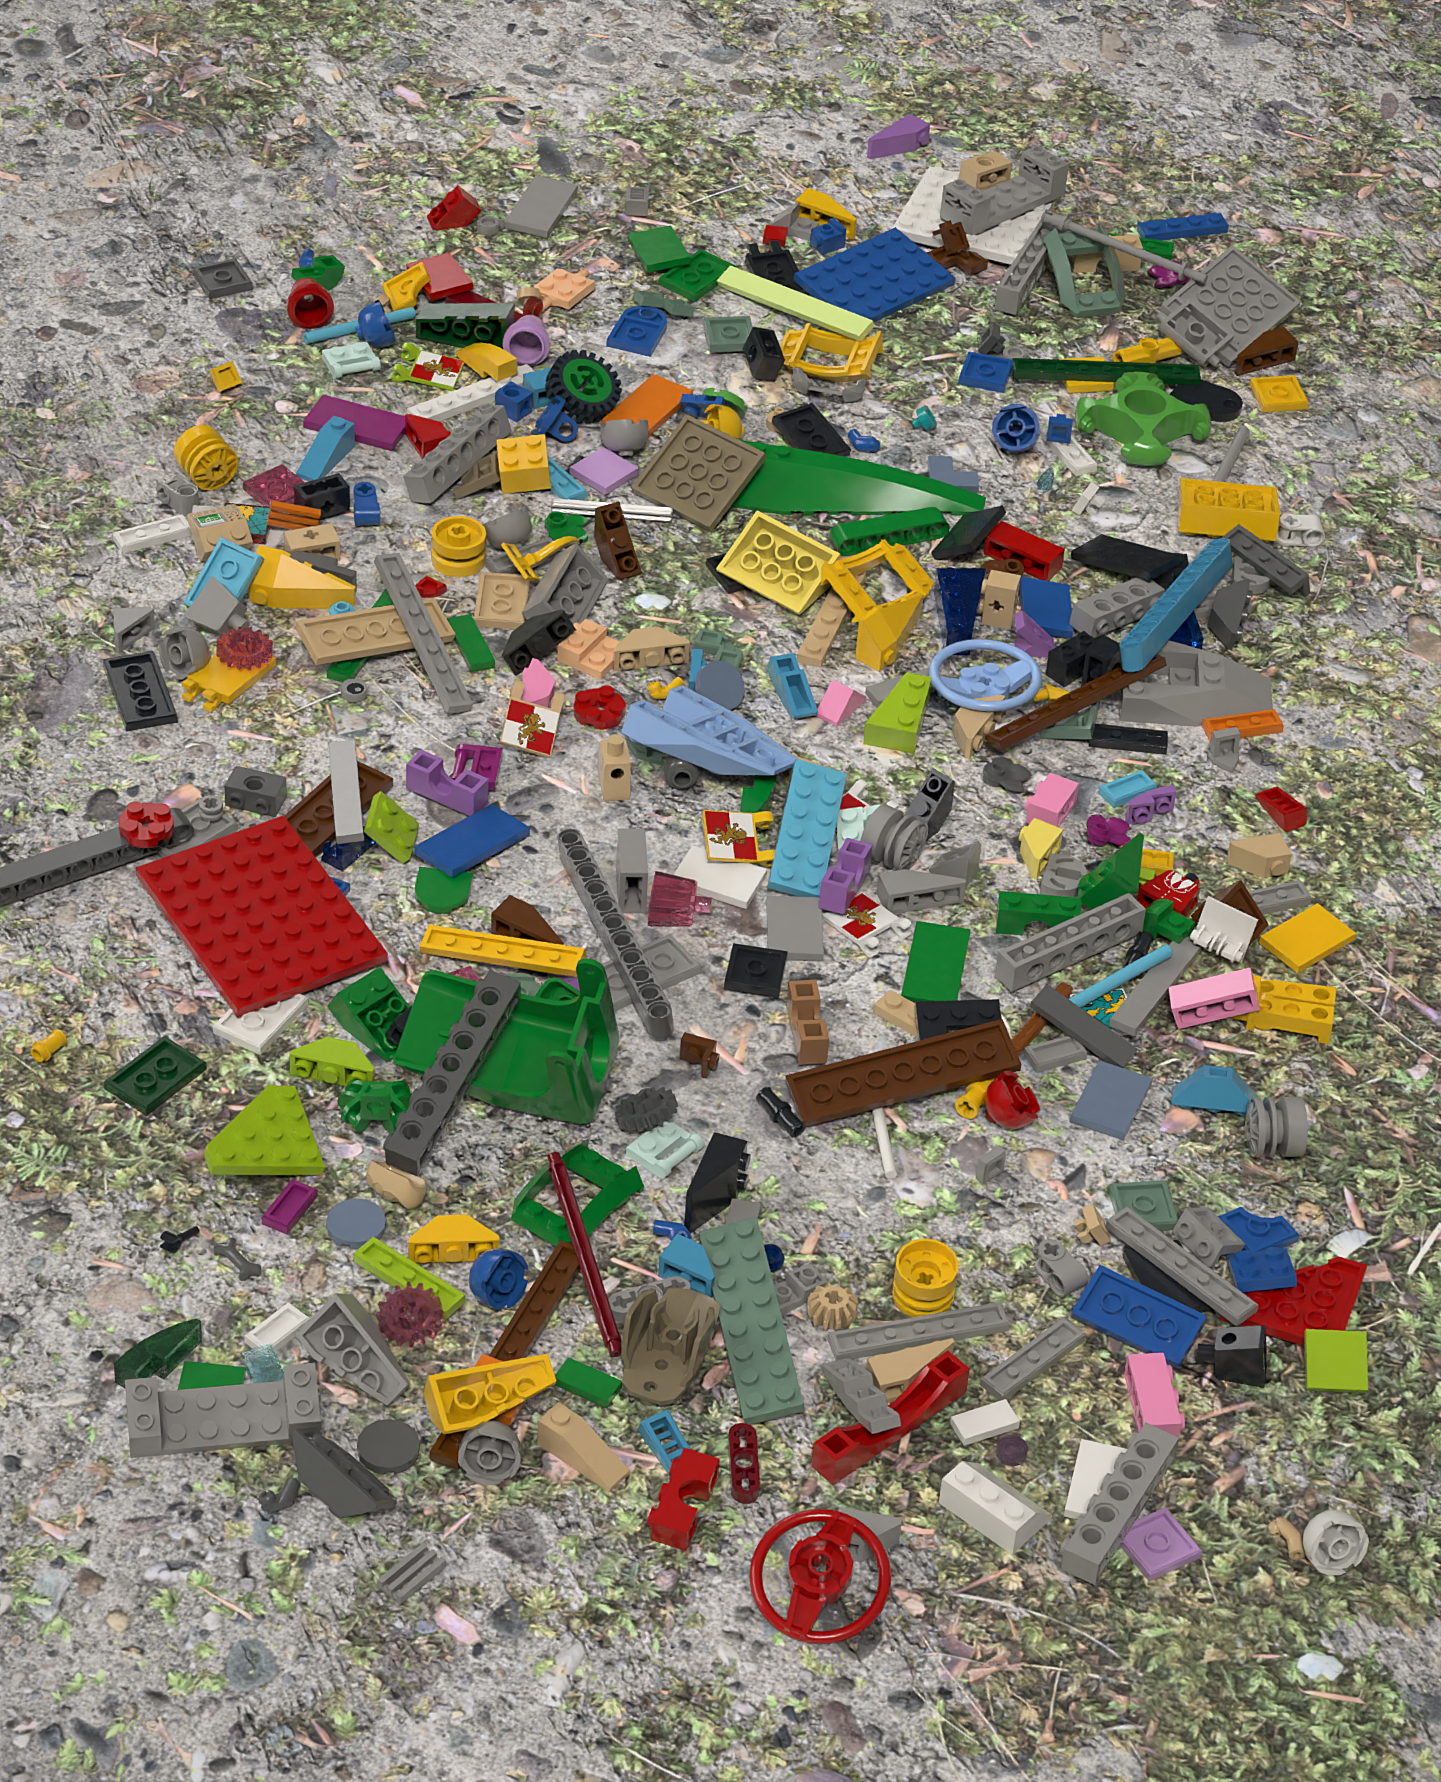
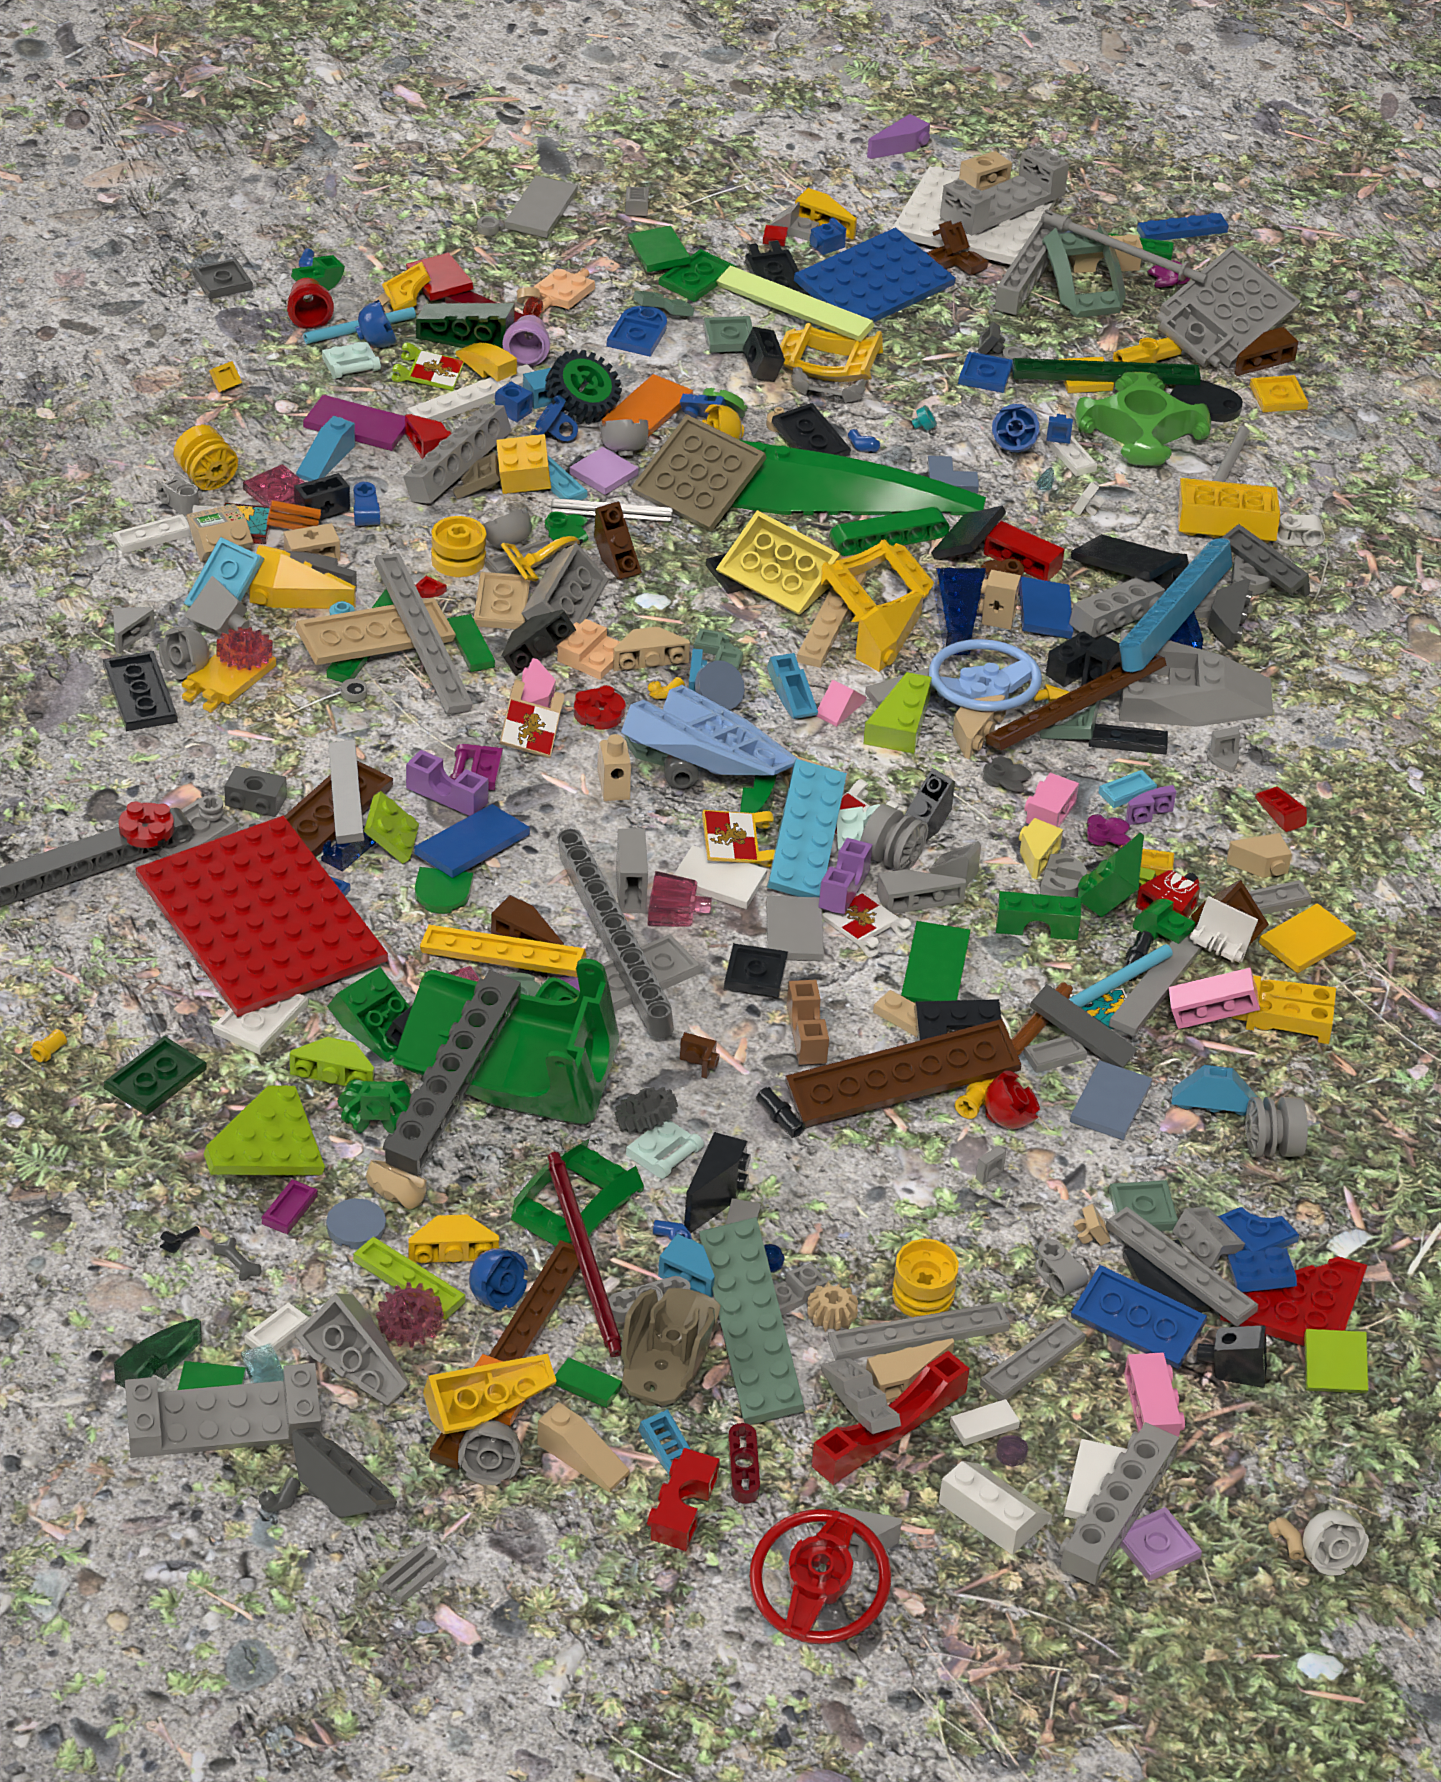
(388, 1446): dark grey tile -> none
(454, 210): red slope -> none
(884, 1143): white bar -> none
(1032, 637): medium lavender slope -> none
(1069, 942): light grey brick -> none
(1248, 724): orange tile -> none

